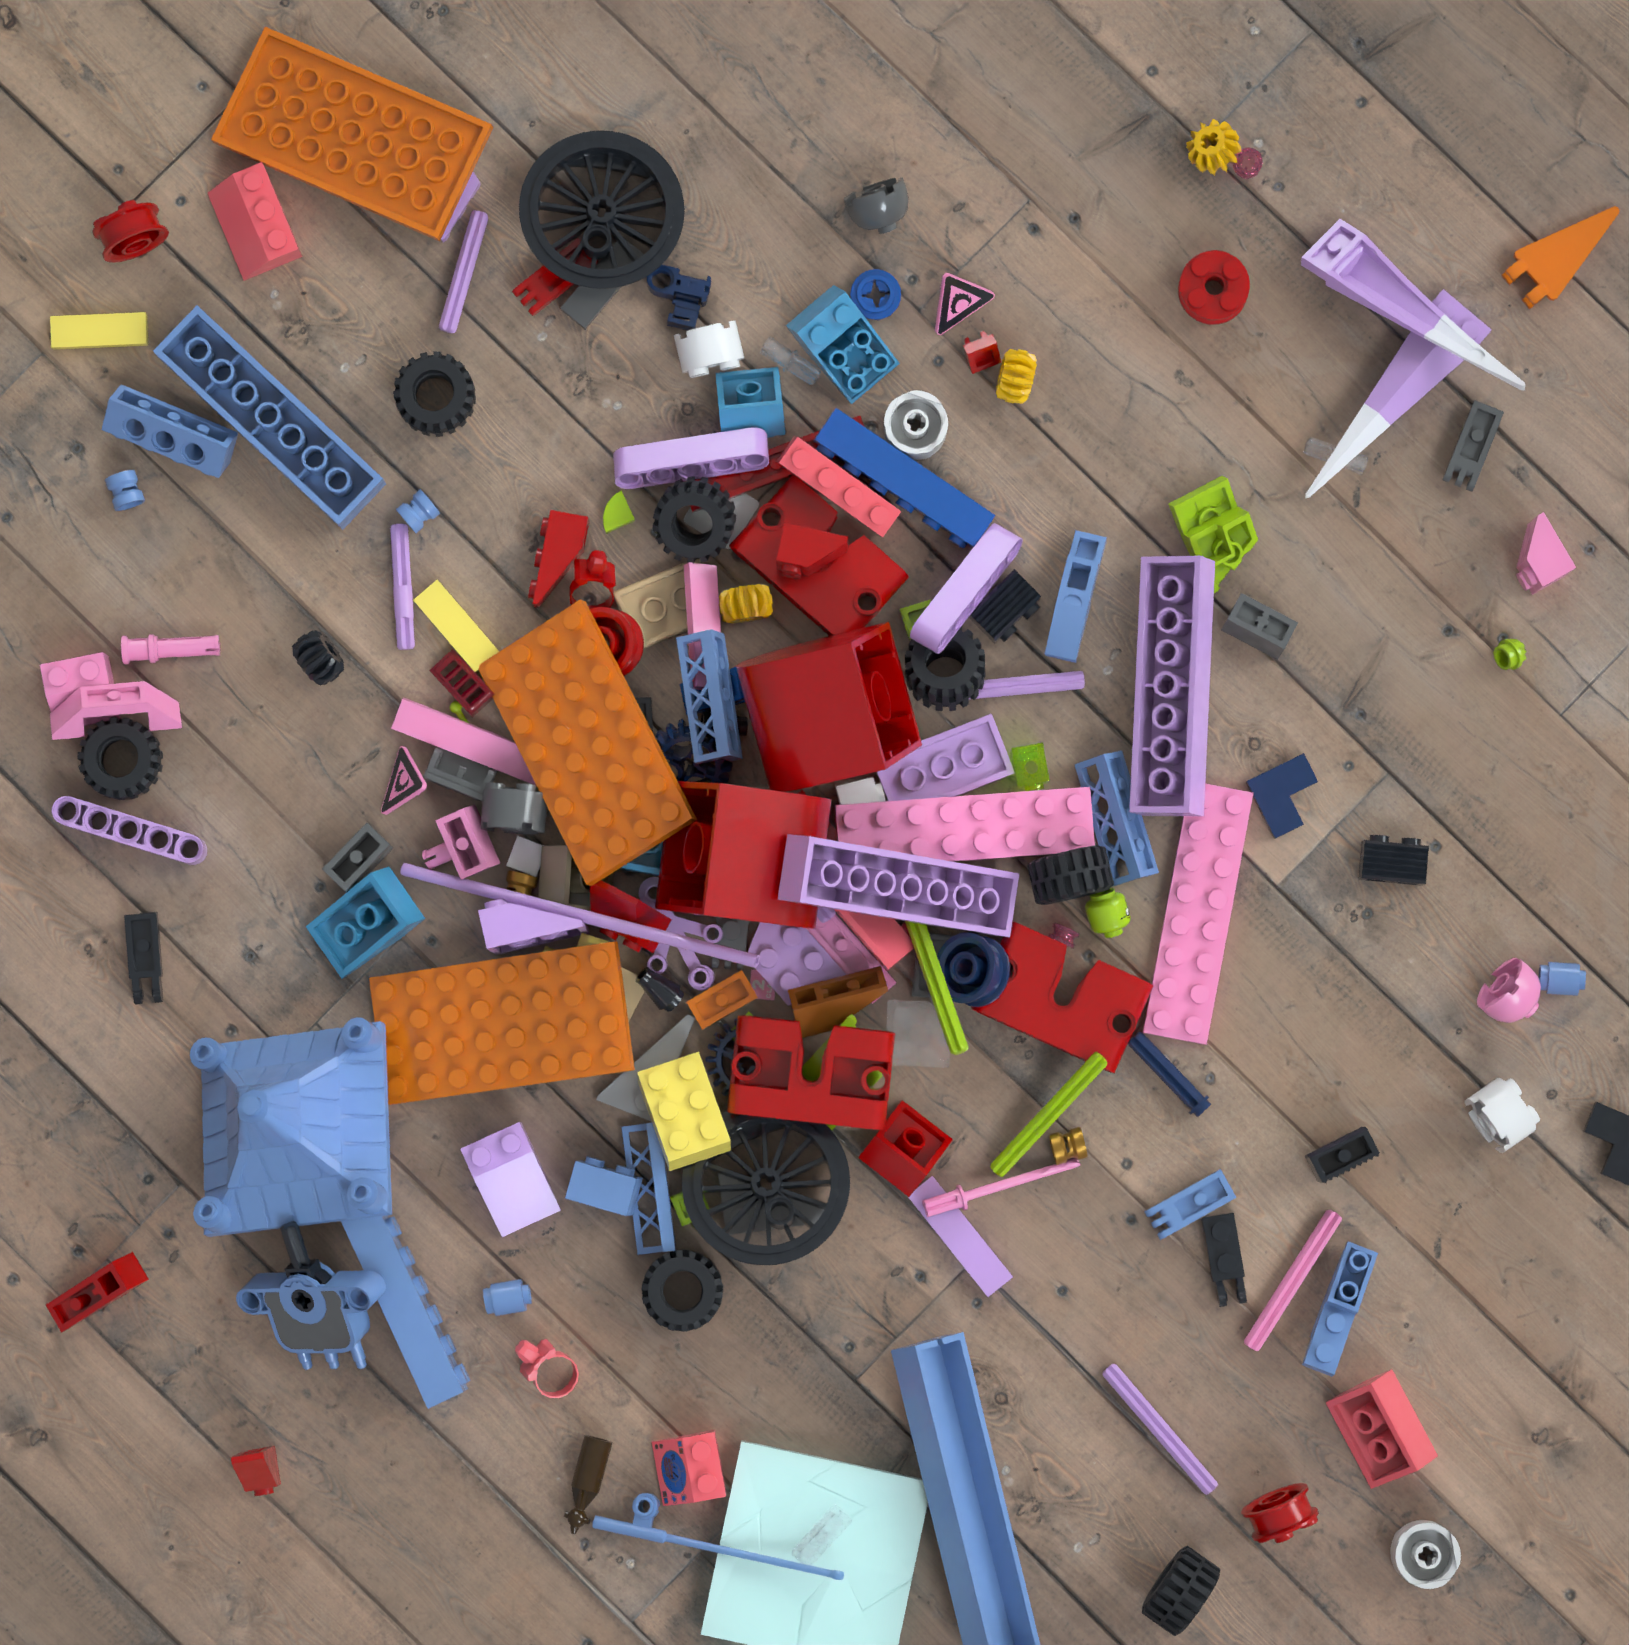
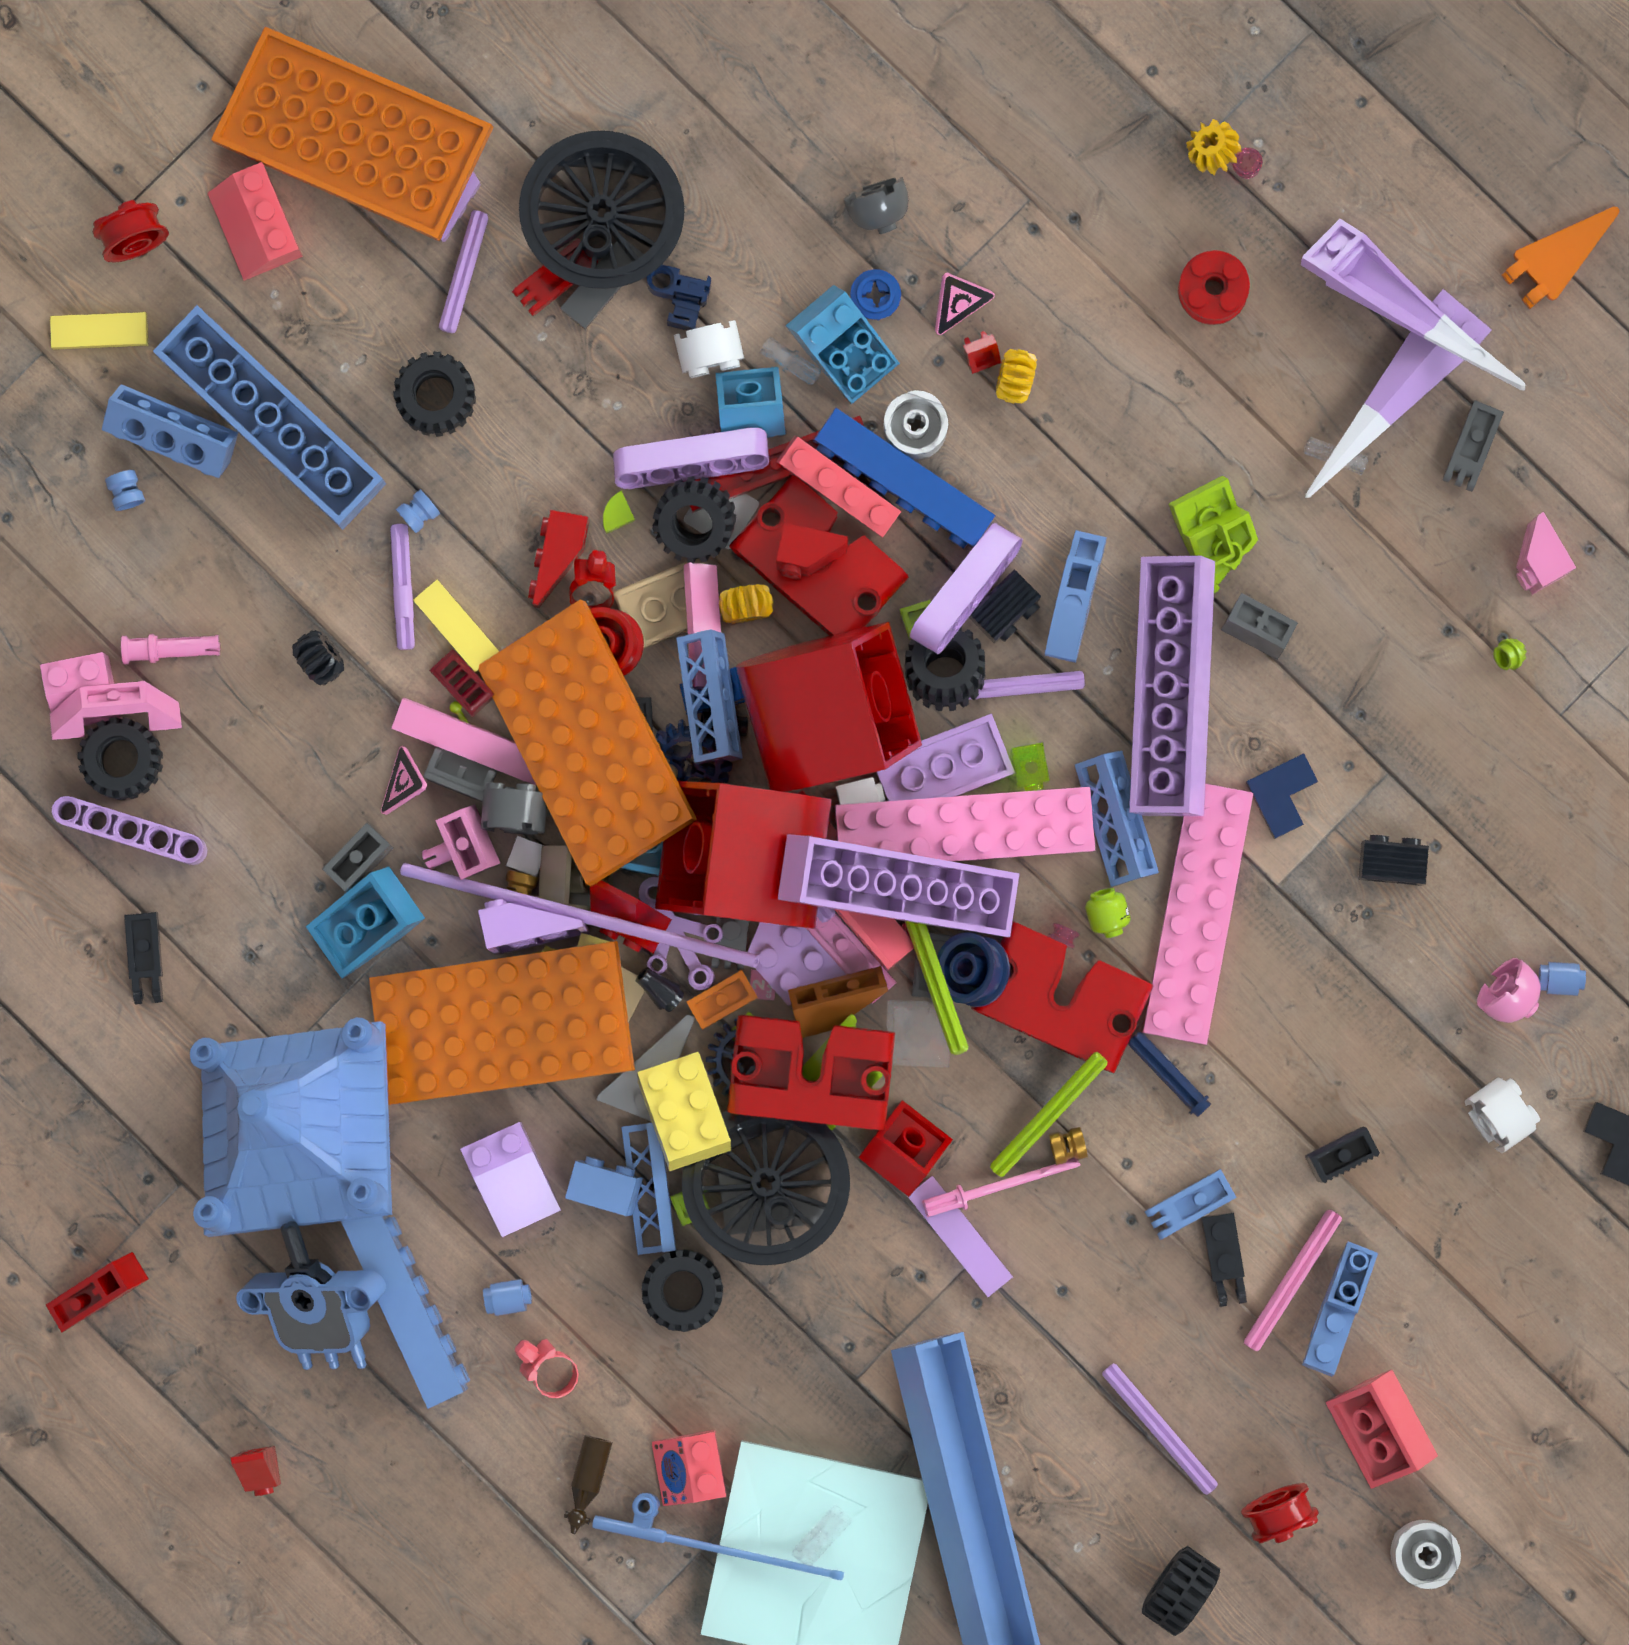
(1070, 875): black tyre -> none

